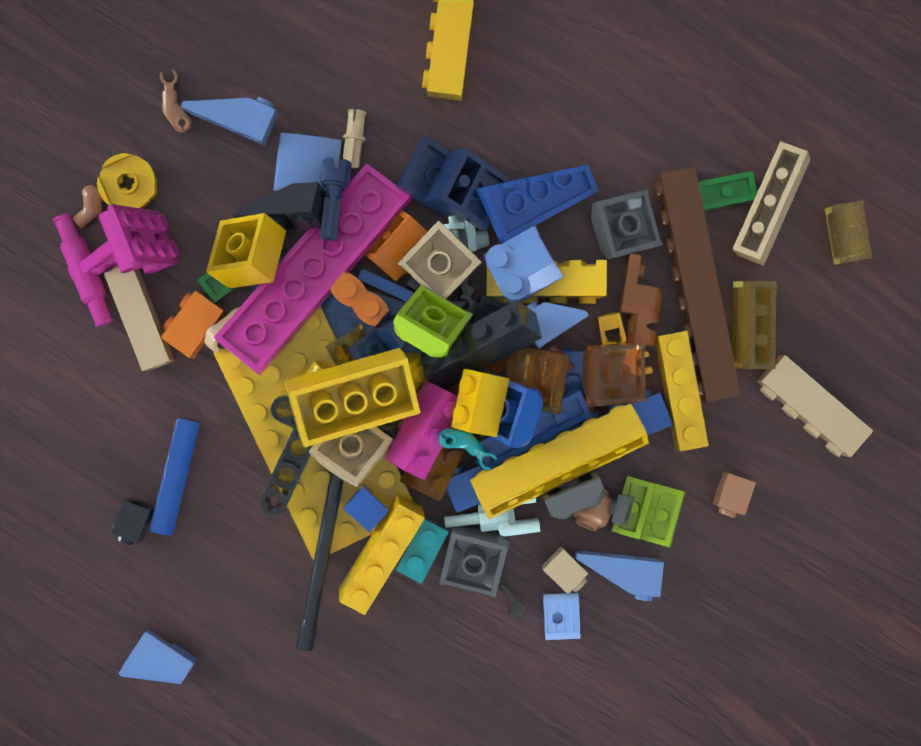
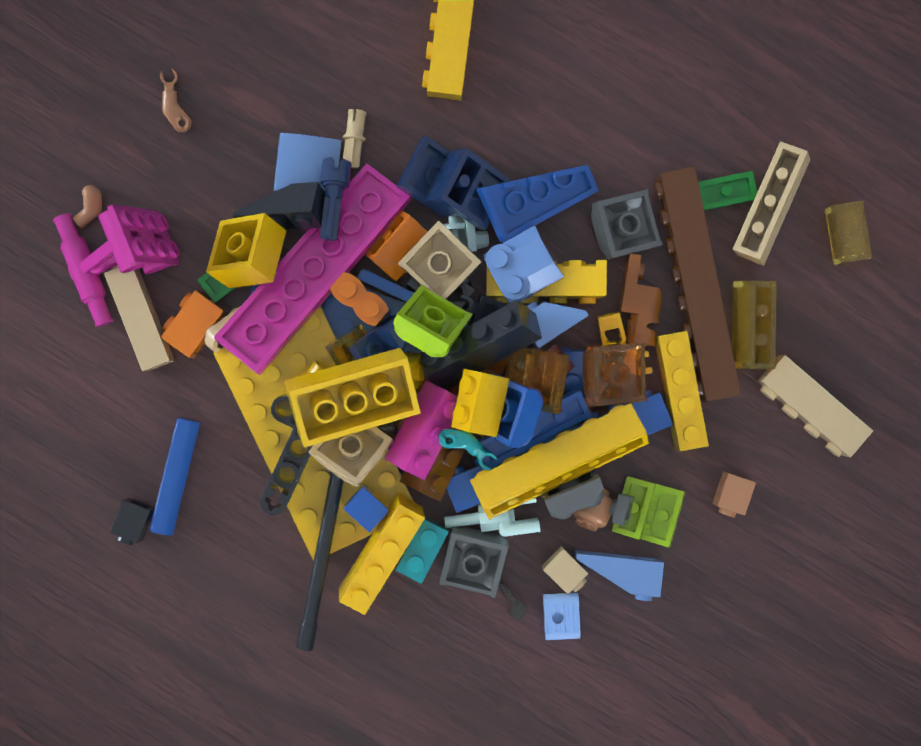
(134, 167): yellow plate -> none
(157, 661): medium blue slope -> none
(239, 115): medium blue slope -> none

